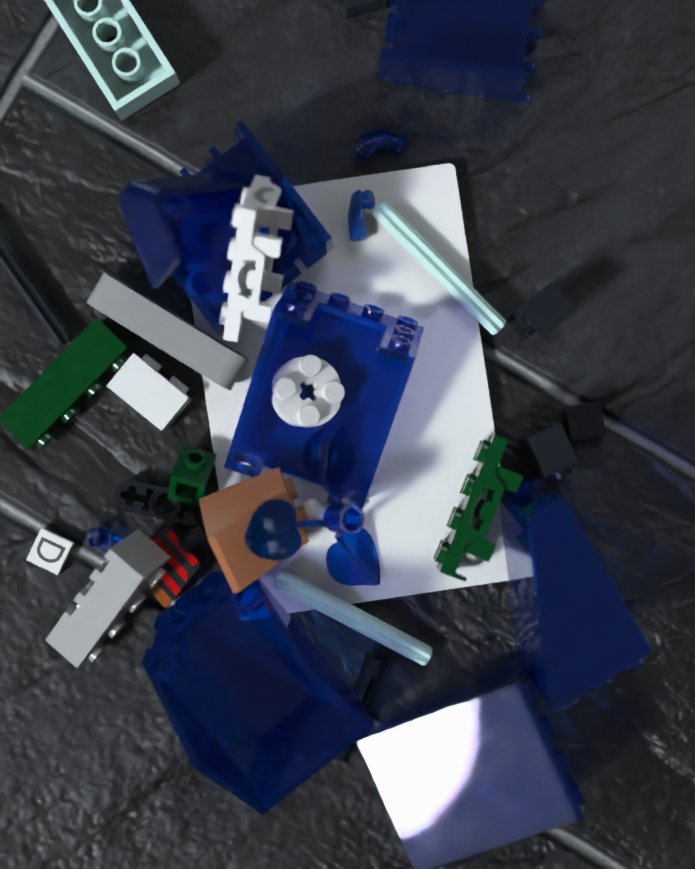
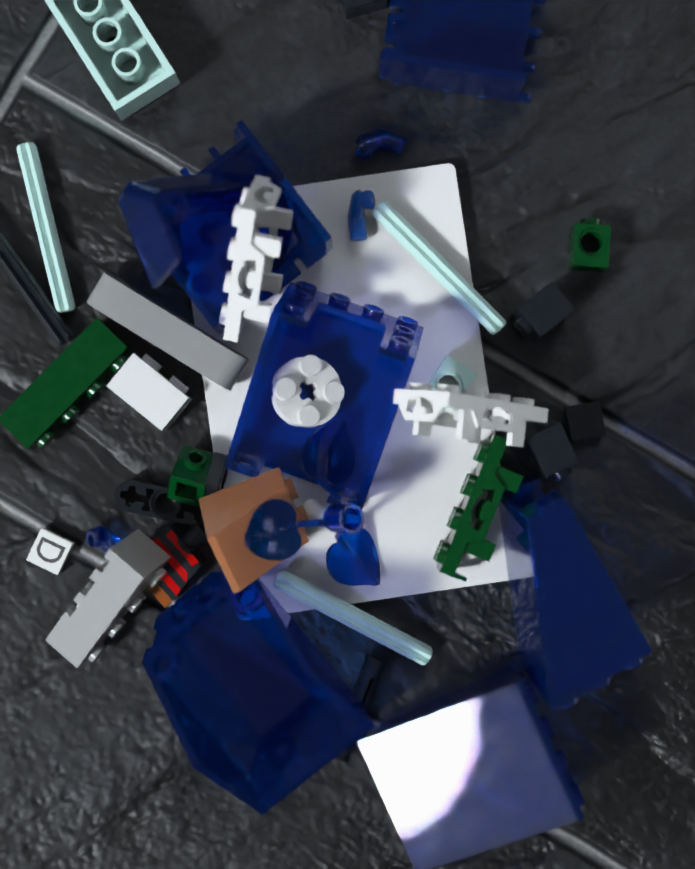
(45, 227): none -> light aqua axle
(217, 474): none -> black tile
(451, 367): none -> light aqua brick
(472, 409): none -> white piece
(579, 258): none -> dark green brick

